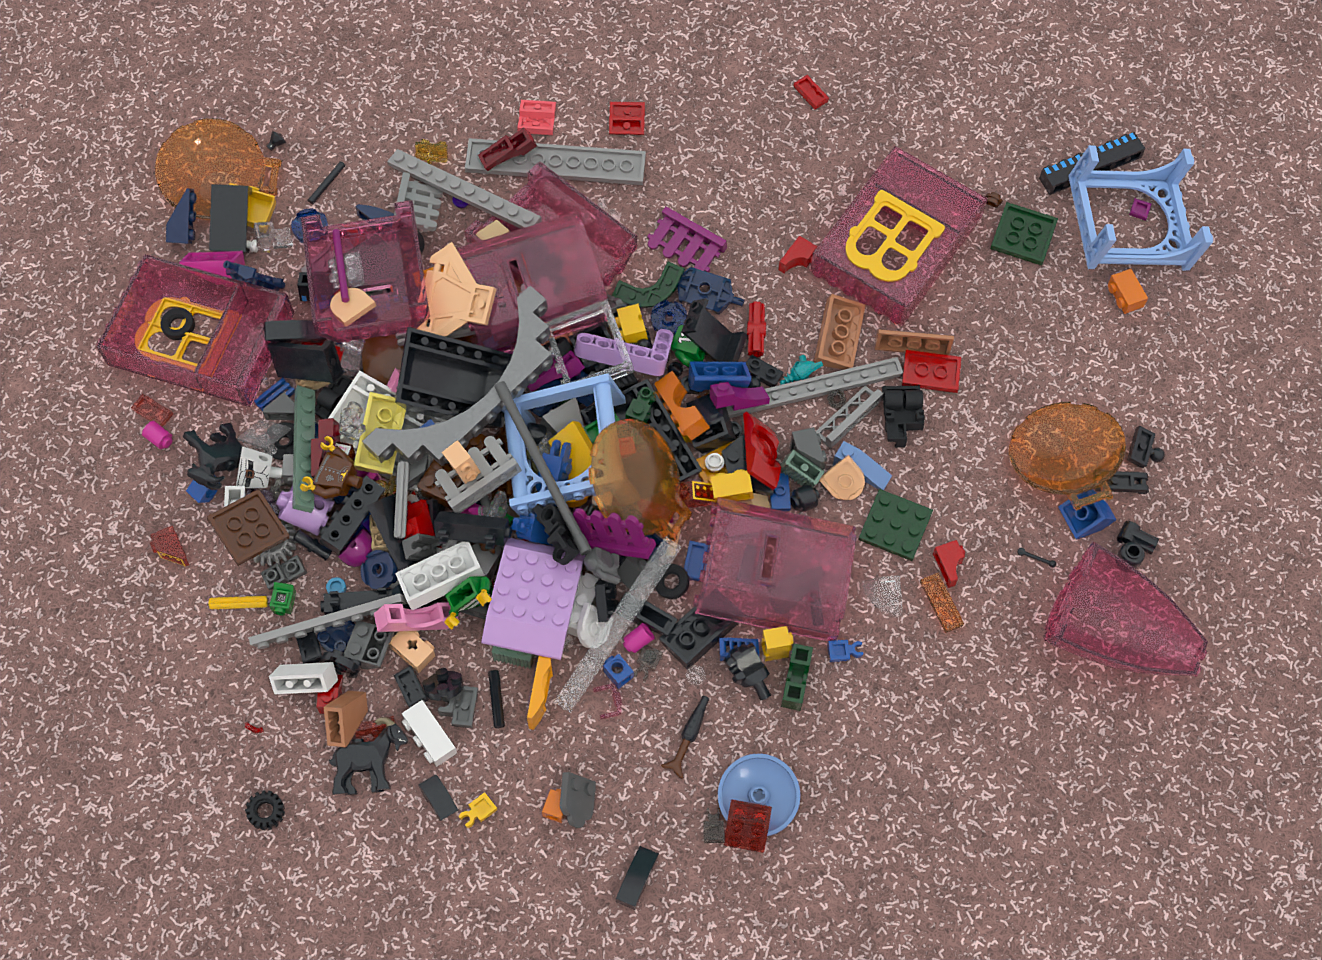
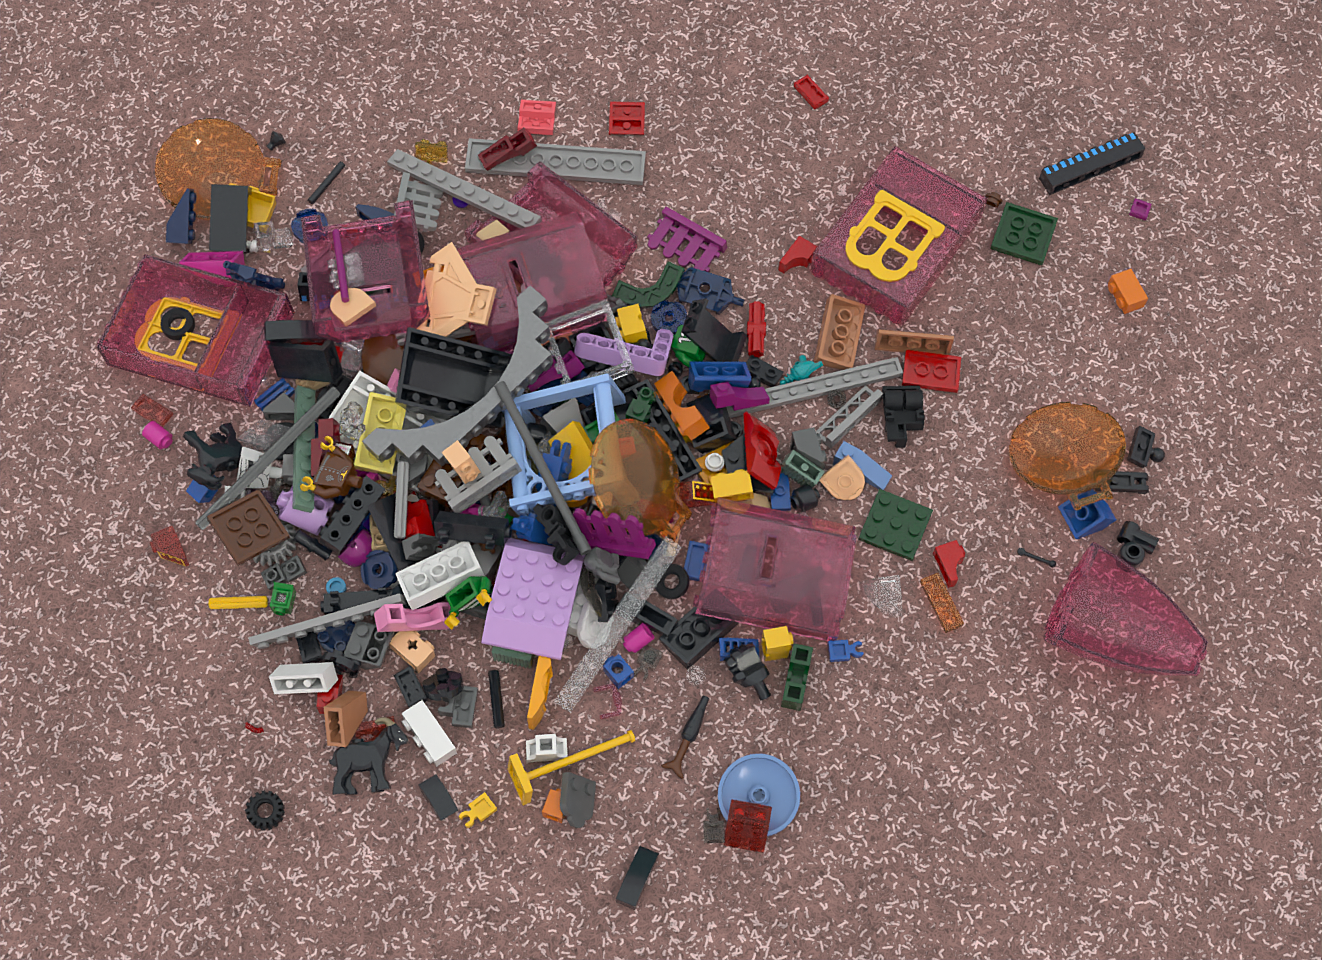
(270, 455): none -> dark grey axle
(521, 778): none -> yellow tile
(546, 748): none -> white brick
(588, 587): none -> clear smoke slope
(1165, 178): light blue arch -> none

